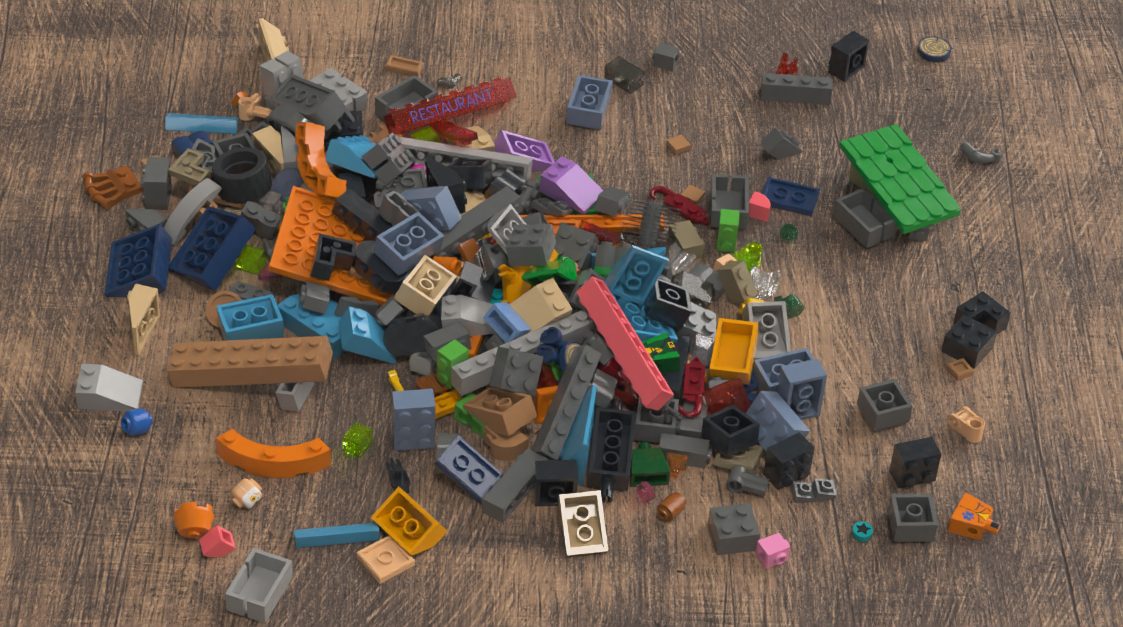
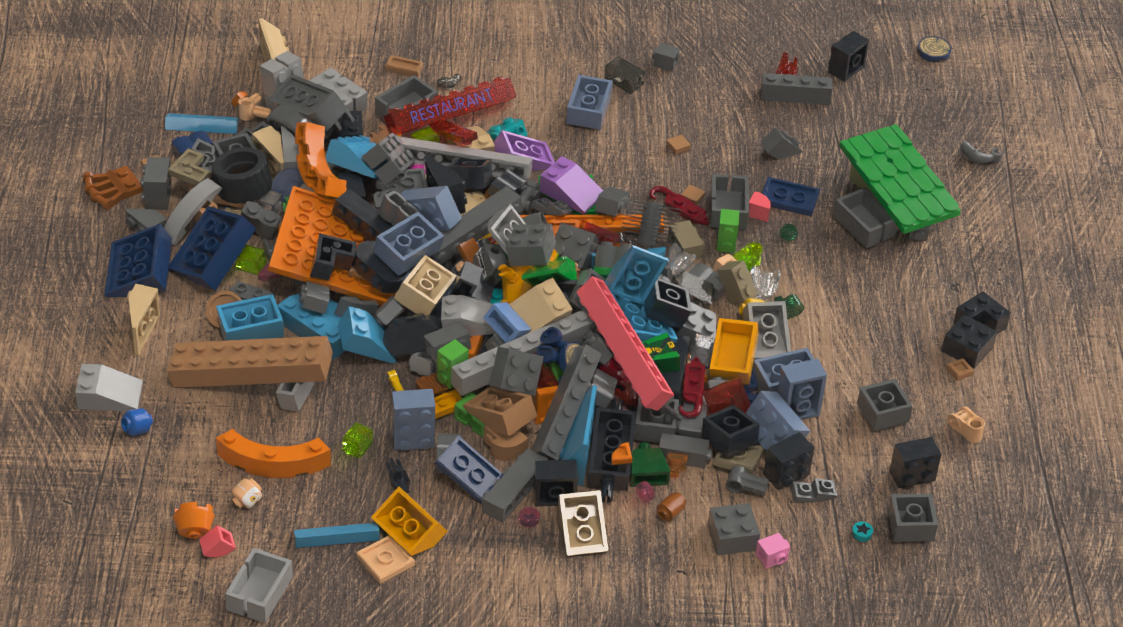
(450, 263): orange cone -> none
(510, 125): none -> teal bracket
(529, 517): none -> clear pink tile
(622, 454): none -> orange tile
(972, 518): orange torso -> none

